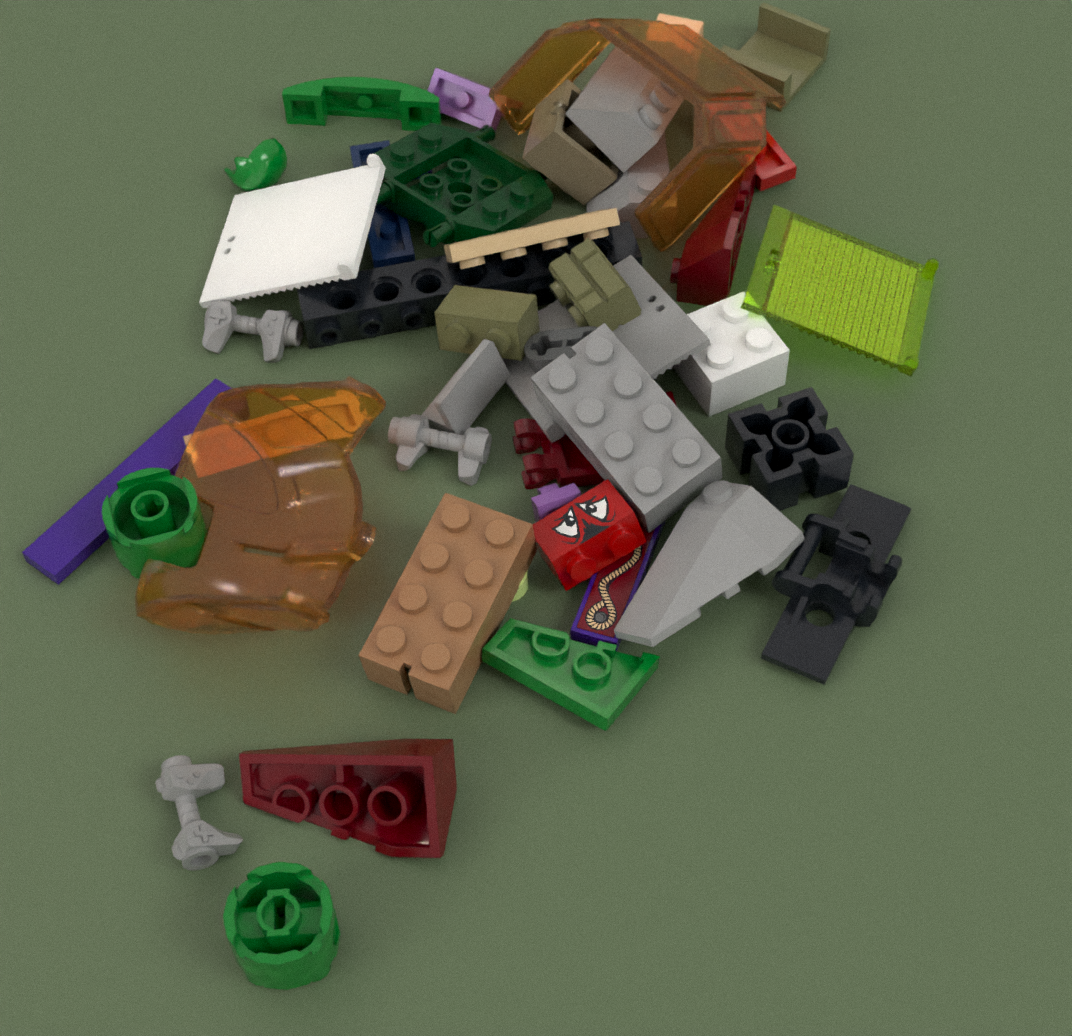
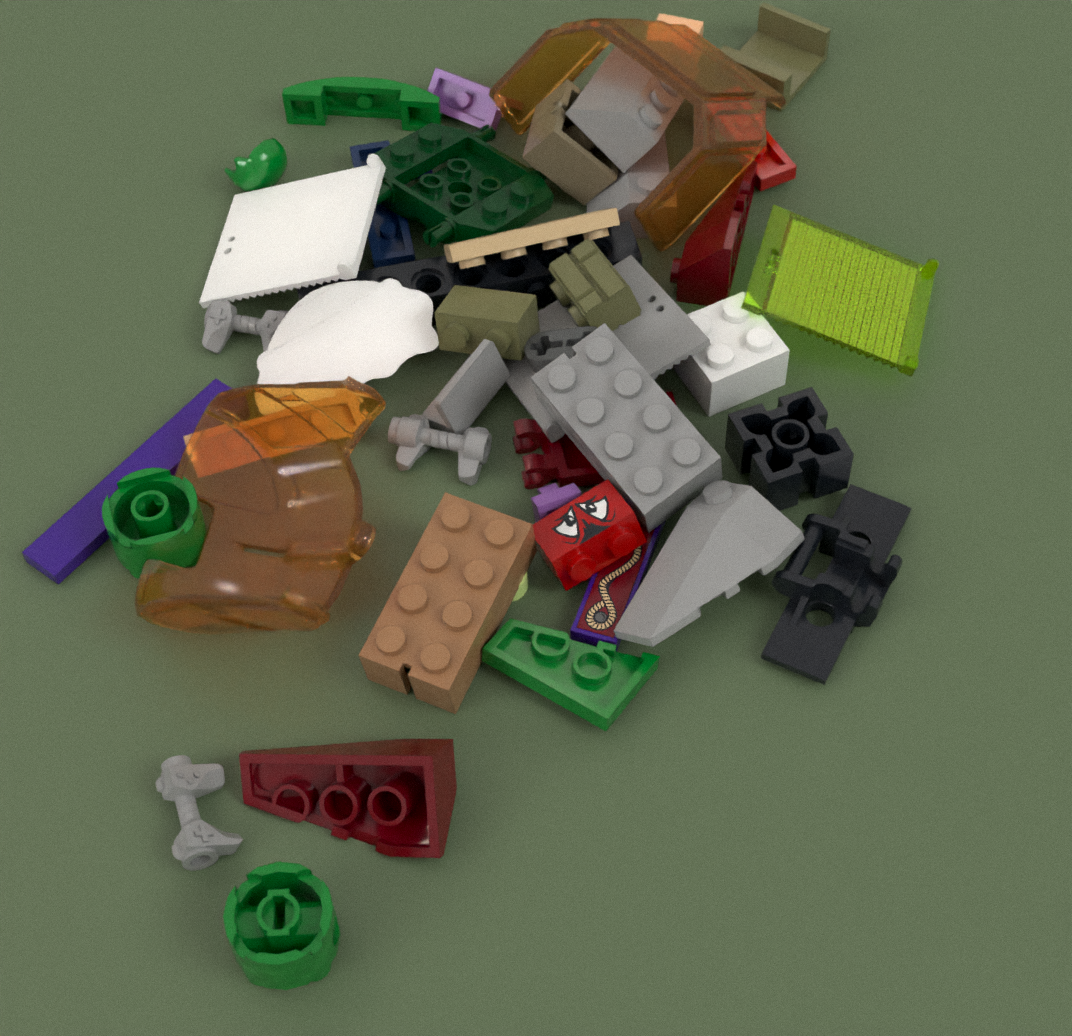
(350, 332): none -> white sticker

